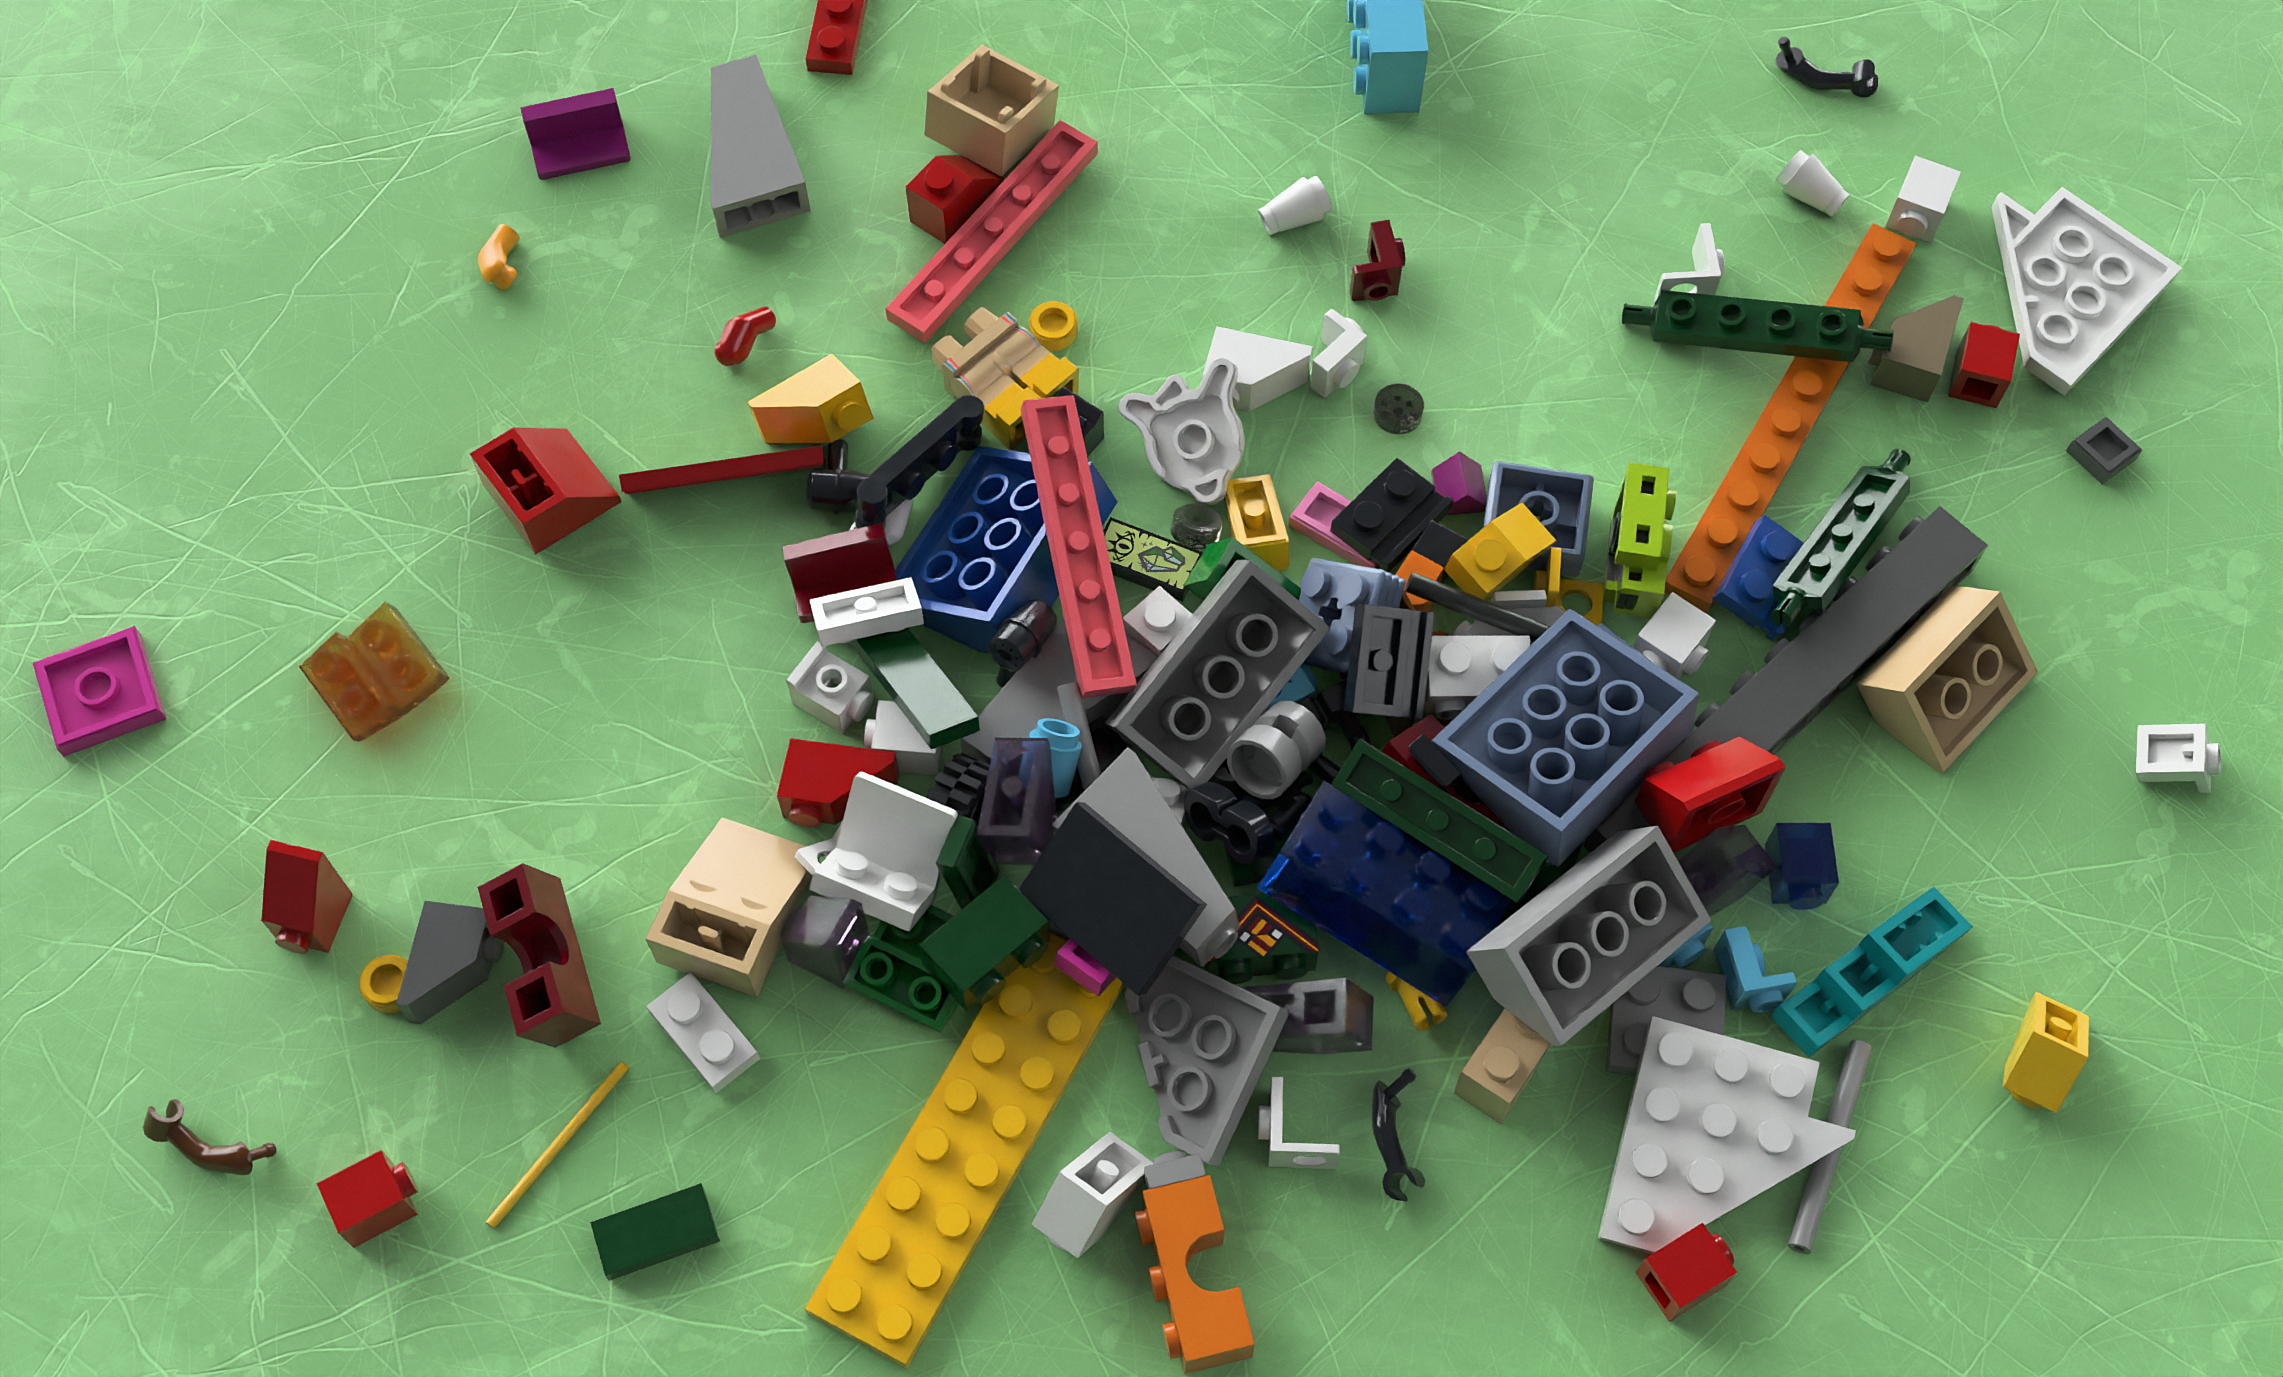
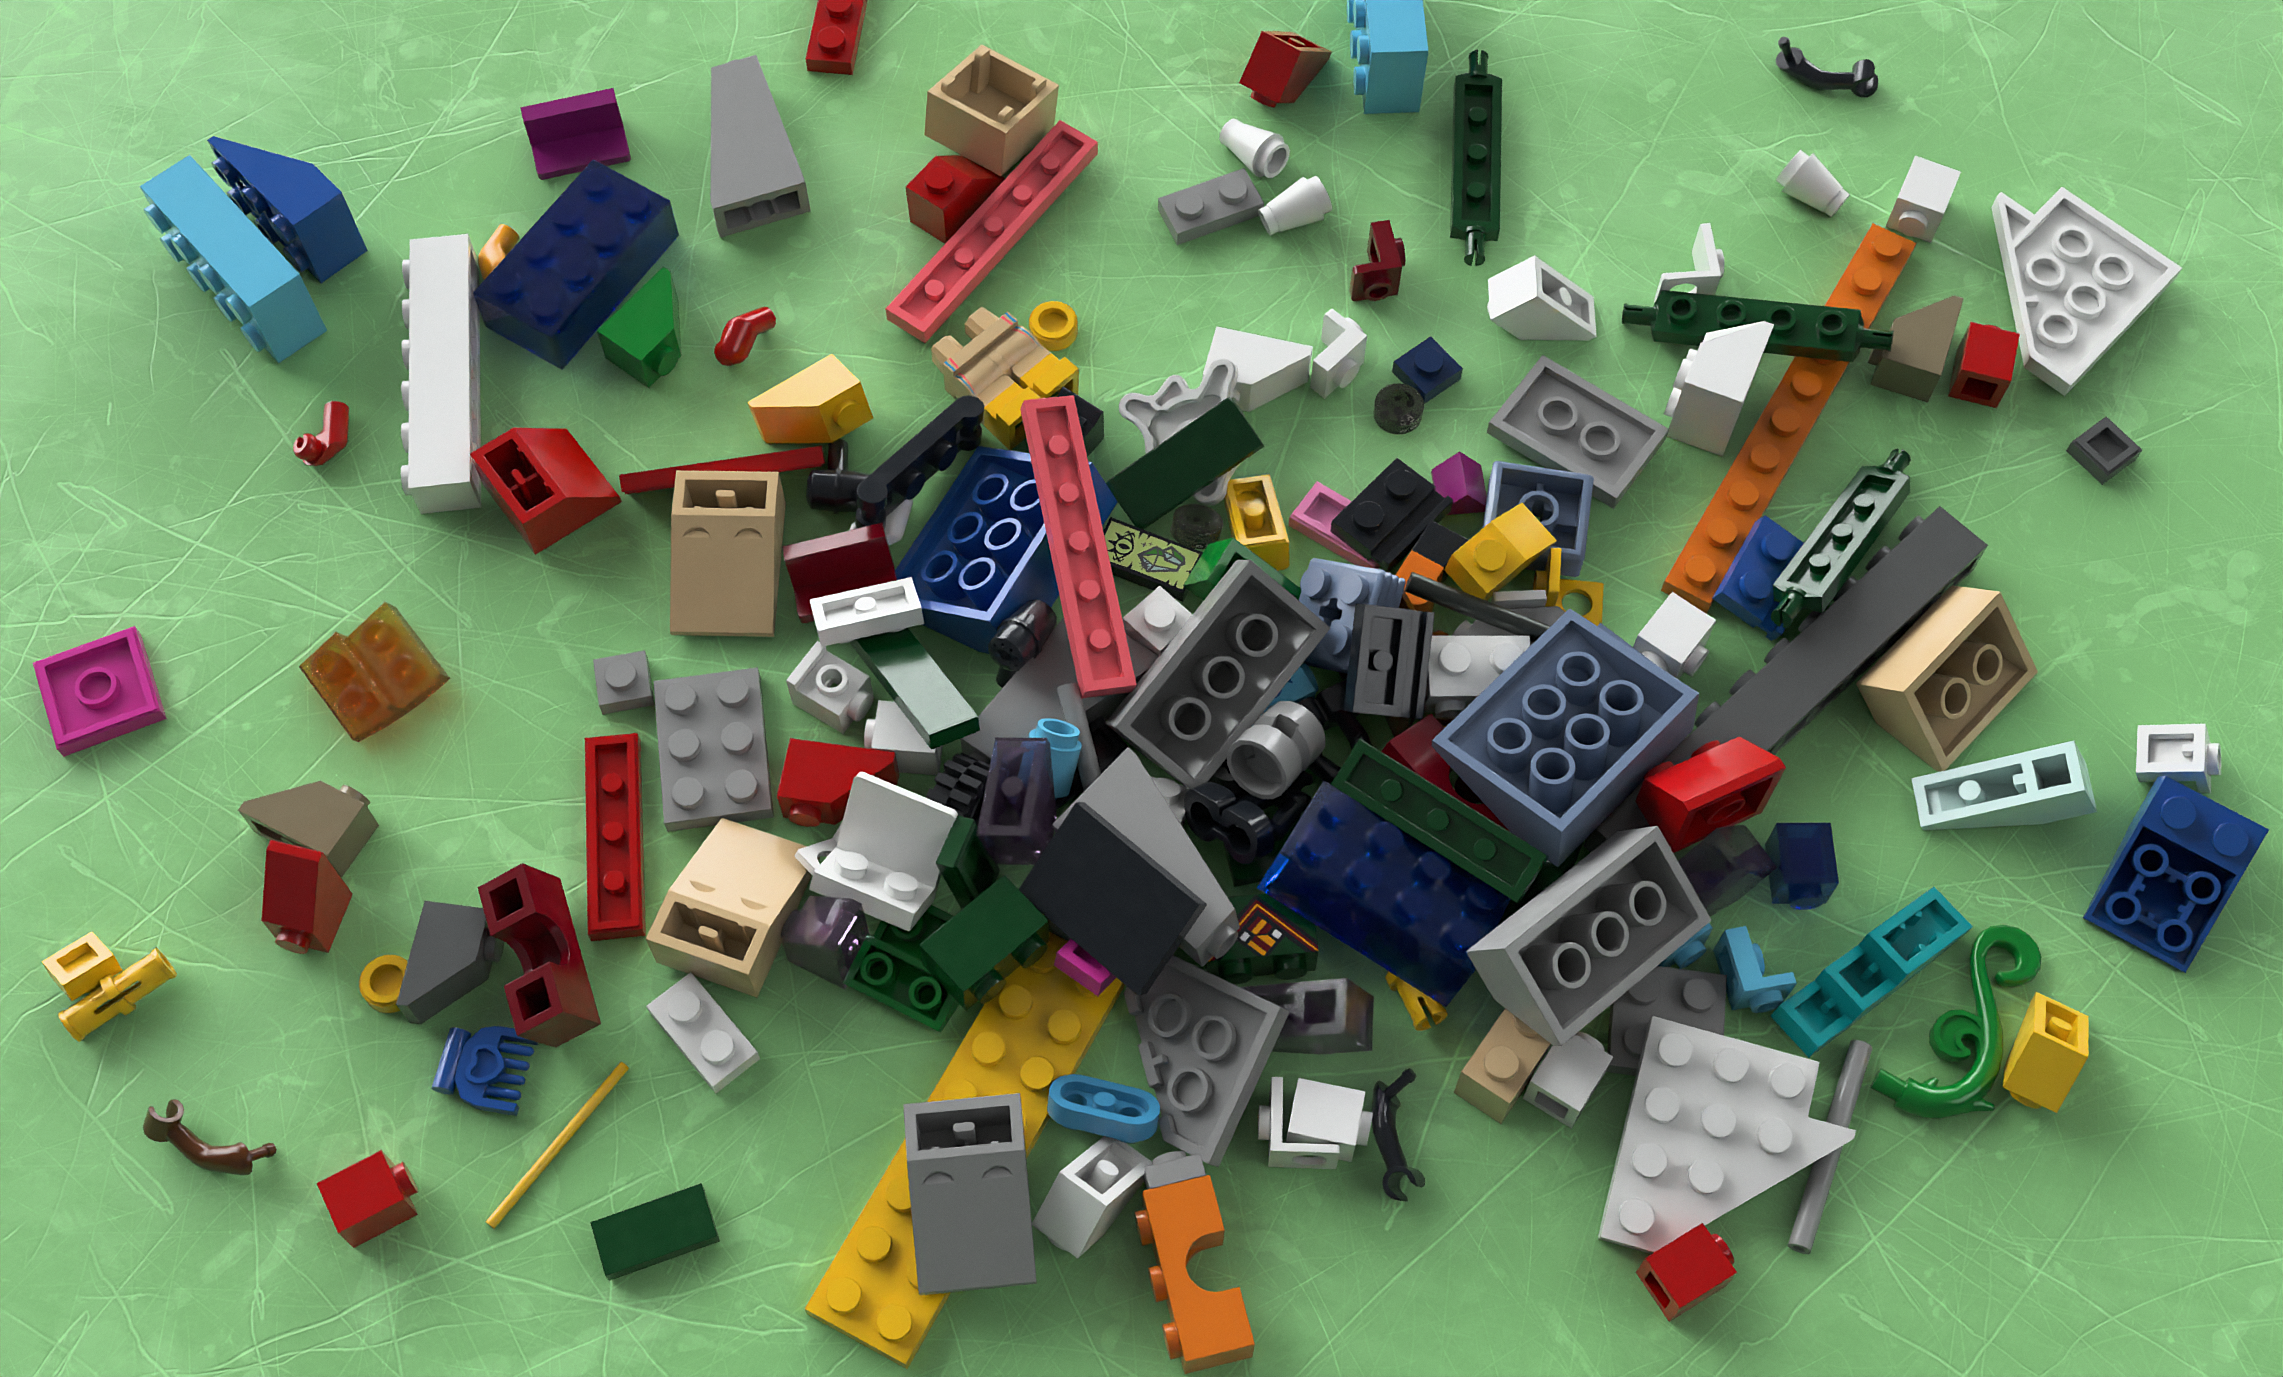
(81, 966): none -> yellow plate
(86, 1016): none -> yellow pin
(232, 260): none -> medium azure brick
(291, 206): none -> blue slope
(315, 819): none -> dark tan slope
(330, 441): none -> red arm
(442, 374): none -> white brick
(477, 1065): none -> blue piece
(576, 264): none -> clear blue brick
(614, 837): none -> red tile
(623, 682): none -> light grey plate
(645, 331): none -> green slope
(712, 749): none -> light grey plate
(726, 553): none -> tan slope
(969, 1194): none -> light grey slope
(1103, 1108): none -> dark azure plate
(1185, 463): none -> dark green slope
(1210, 206): none -> light grey plate
(1257, 148): none -> white cone
(1282, 67): none -> red slope
(1329, 1116): none -> white brick
(1427, 369): none -> dark blue plate
(1434, 763): black tile -> none
(1476, 158): none -> dark green plate
(1540, 304): none -> white slope
(1568, 1078): none -> white brick
(1577, 429): none -> light grey plate
(1639, 541): lime piece -> none
(1715, 386): none -> white slope
(1984, 1030): none -> green plant
(2007, 791): none -> light aqua slope
(2174, 872): none -> blue slope

